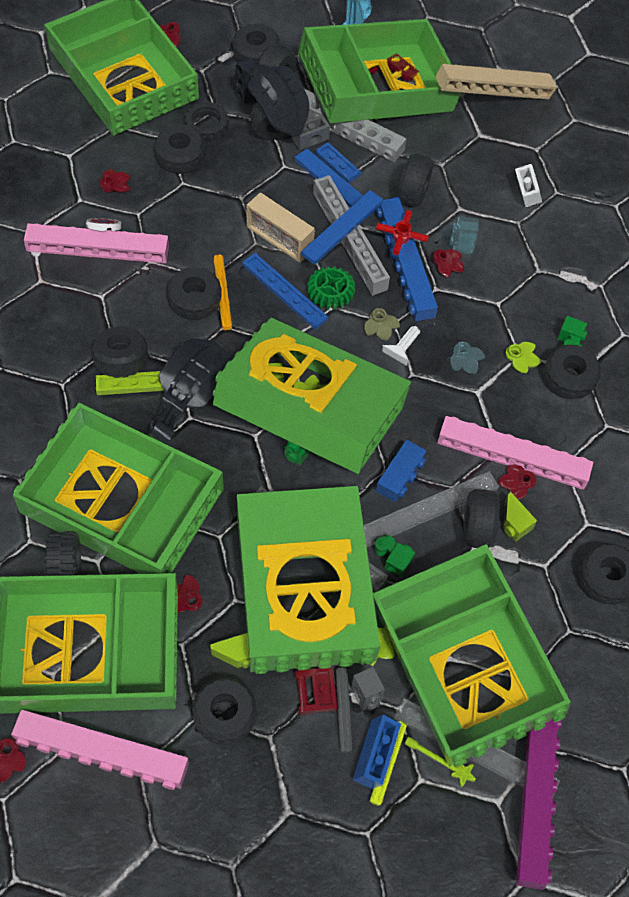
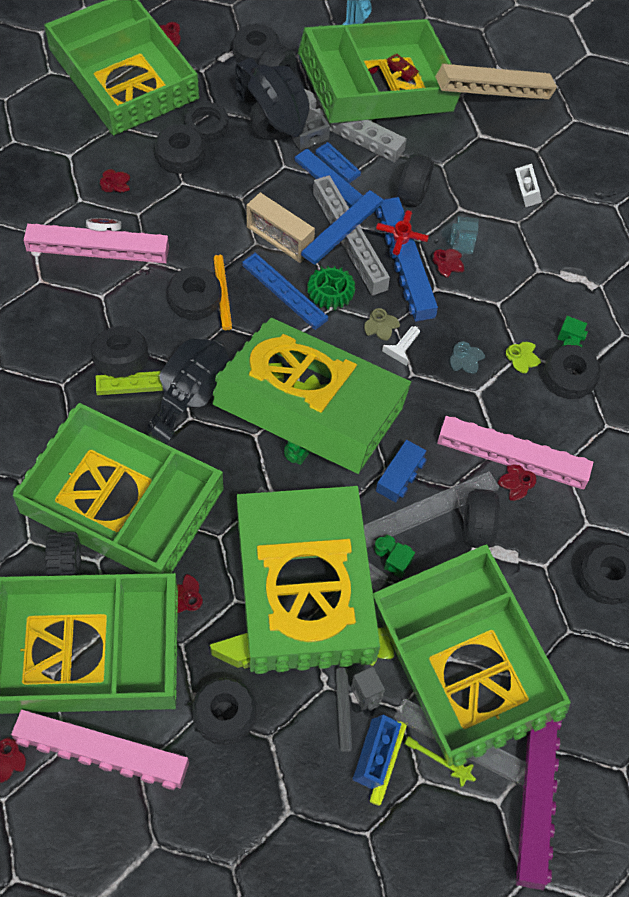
(322, 688): dark red plate -> none
(517, 518): lime slope -> none

